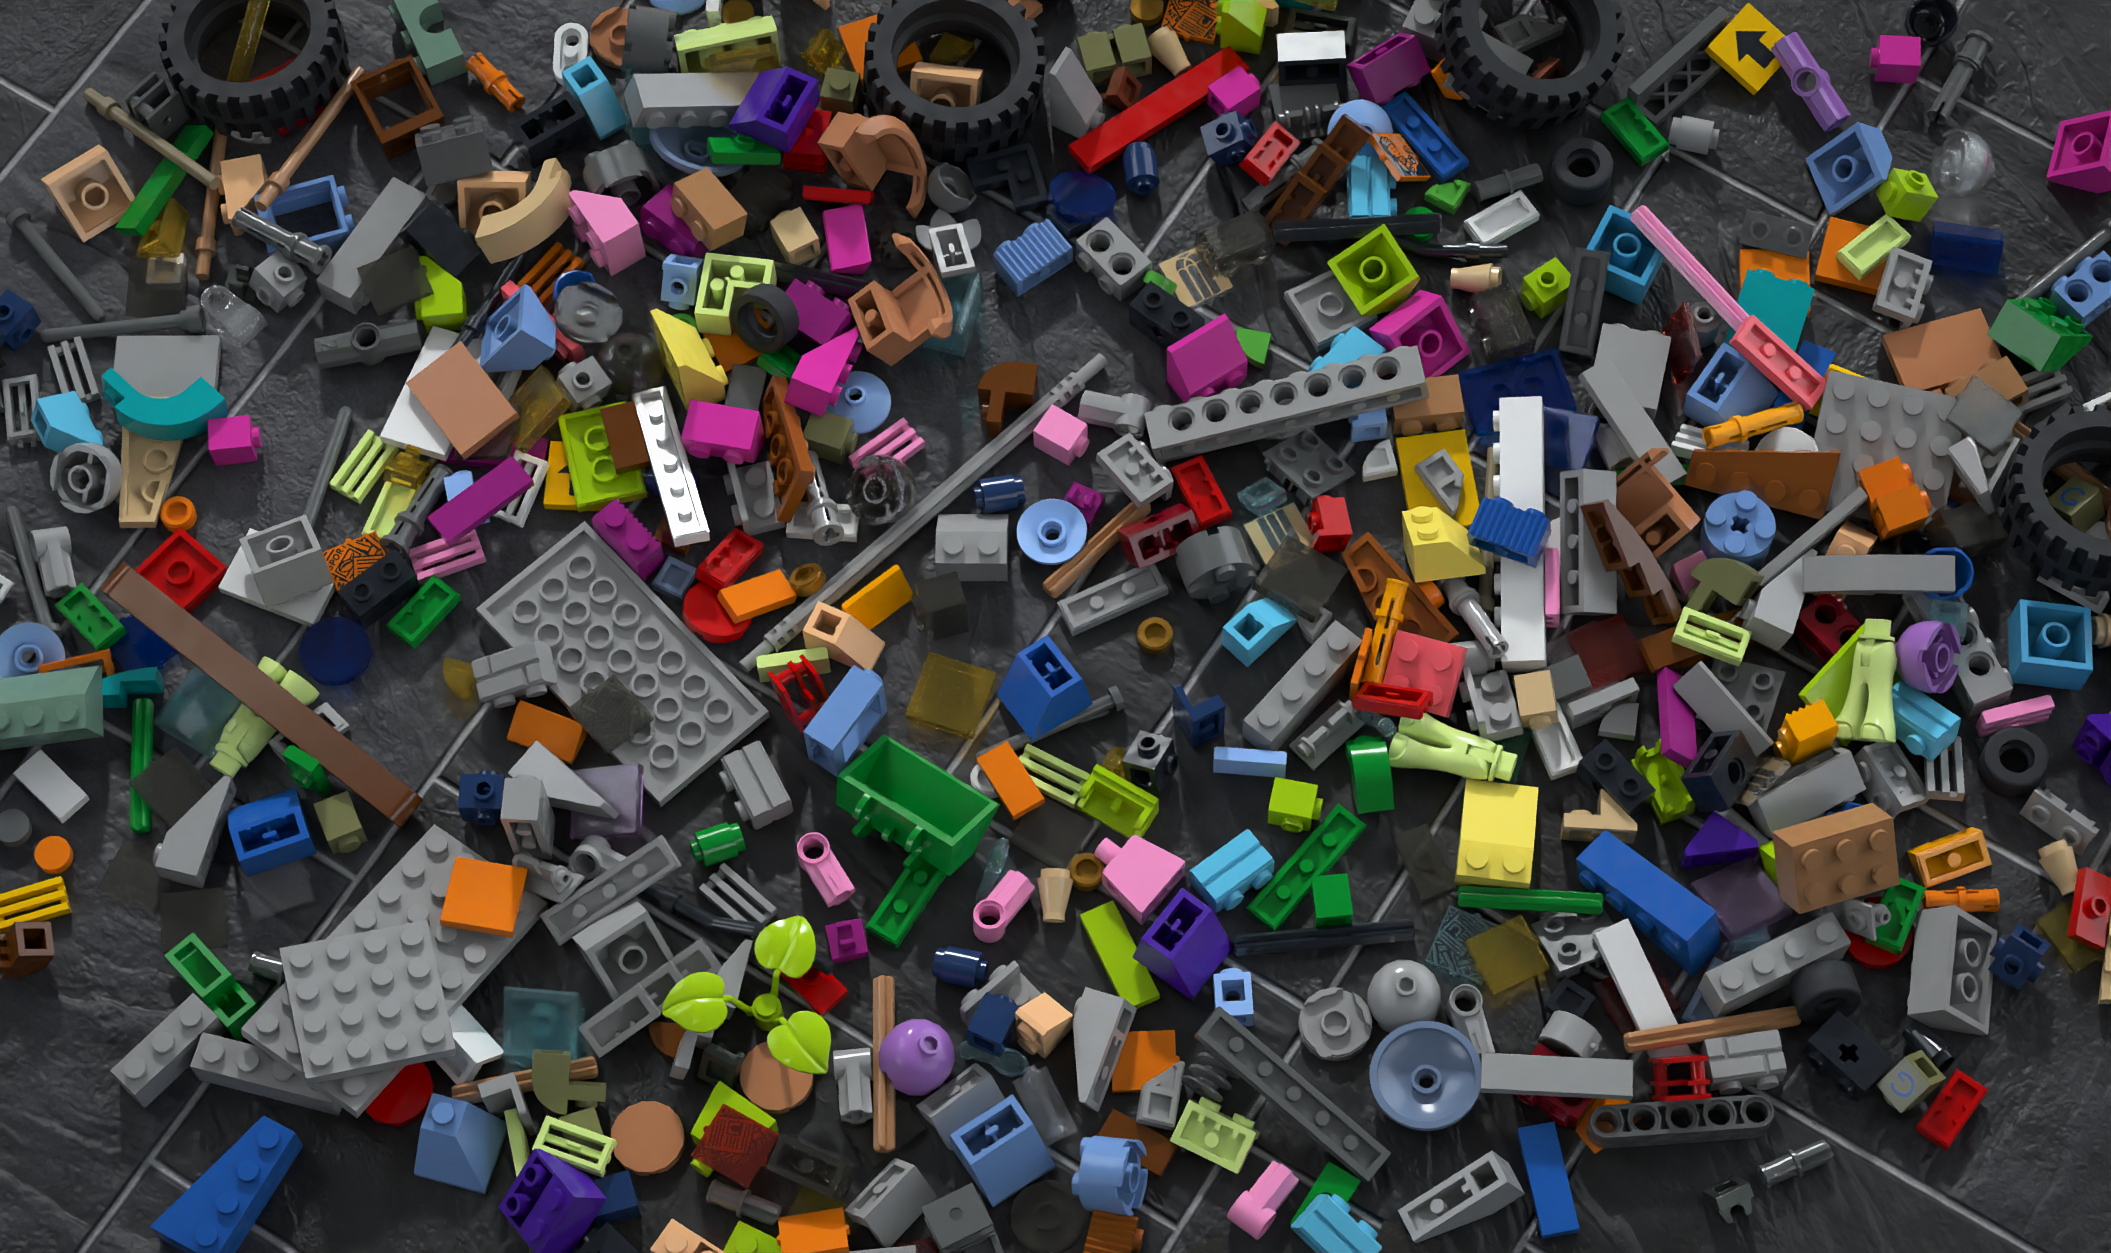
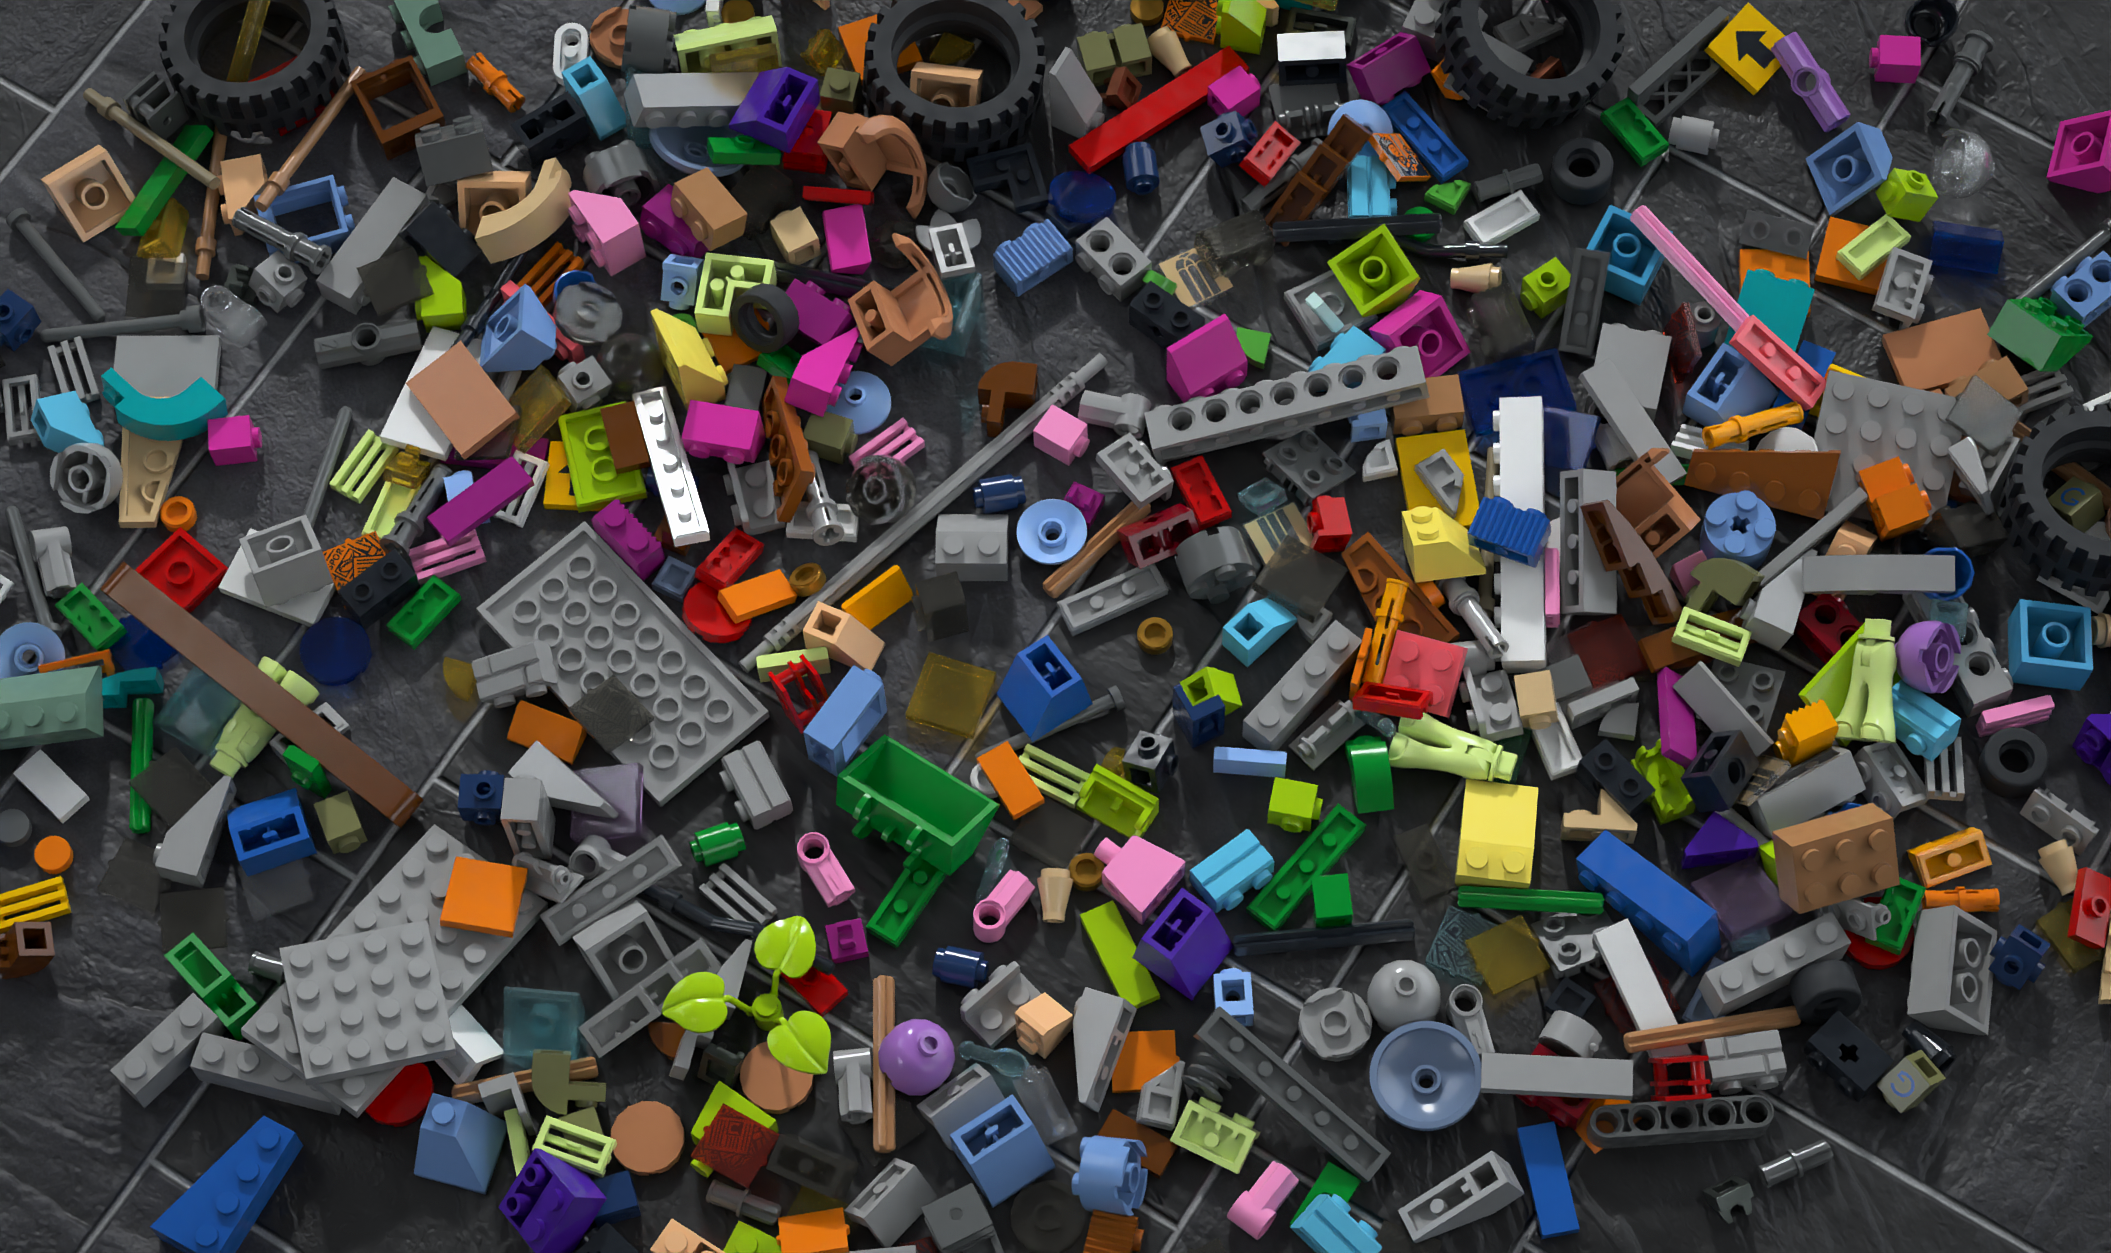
(993, 1024): dark blue brick -> none
(1209, 683): none -> lime brick
(1319, 307): none -> light aqua tile
(1951, 1109): red plate -> none

